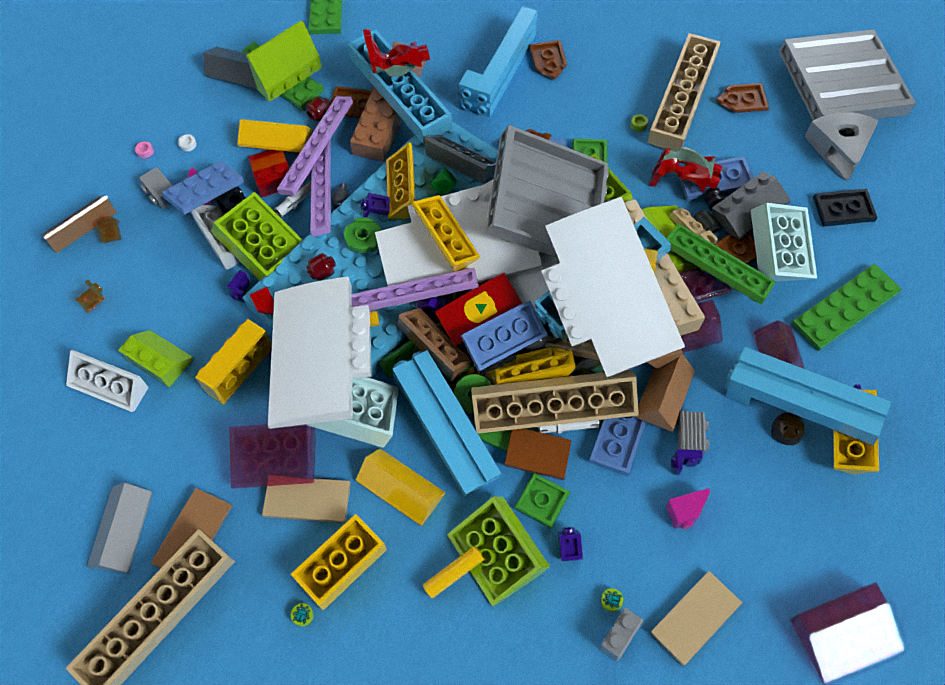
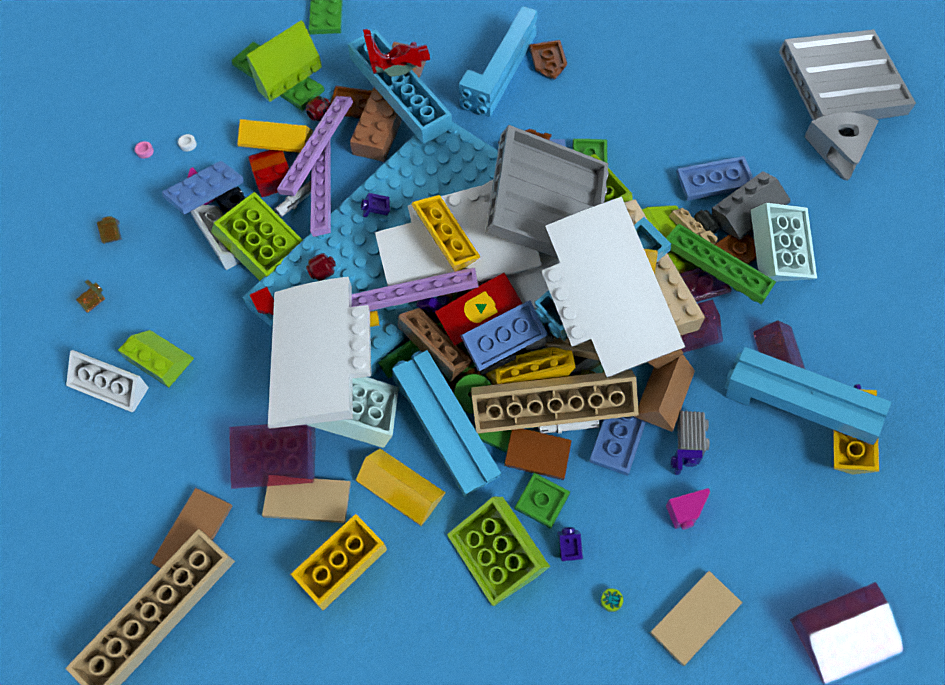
(79, 223): medium nougat slope -> none
(120, 528): light grey slope -> none
(154, 183): light grey piece -> none
(228, 67): dark grey slope -> none
(234, 361): yellow brick -> none
(238, 285): dark purple bracket -> none
(302, 615): tile -> none
(339, 196): dark grey plant -> none
(360, 226): bright green plate -> none
(400, 182): yellow slope -> none
(443, 182): green panel -> none
(453, 572): yellow piece -> none
(460, 158): dark grey slope -> none
(621, 634): light grey brick -> none
(639, 122): lime tile -> none
(683, 92): tan brick -> none
(697, 169): red hips -> none
(713, 197): black wheel -> none
(744, 98): dark orange tile -> none
(790, 423): dark brown helmet -> none
(845, 207): black tile -> none
(846, 307): bright green plate -> none

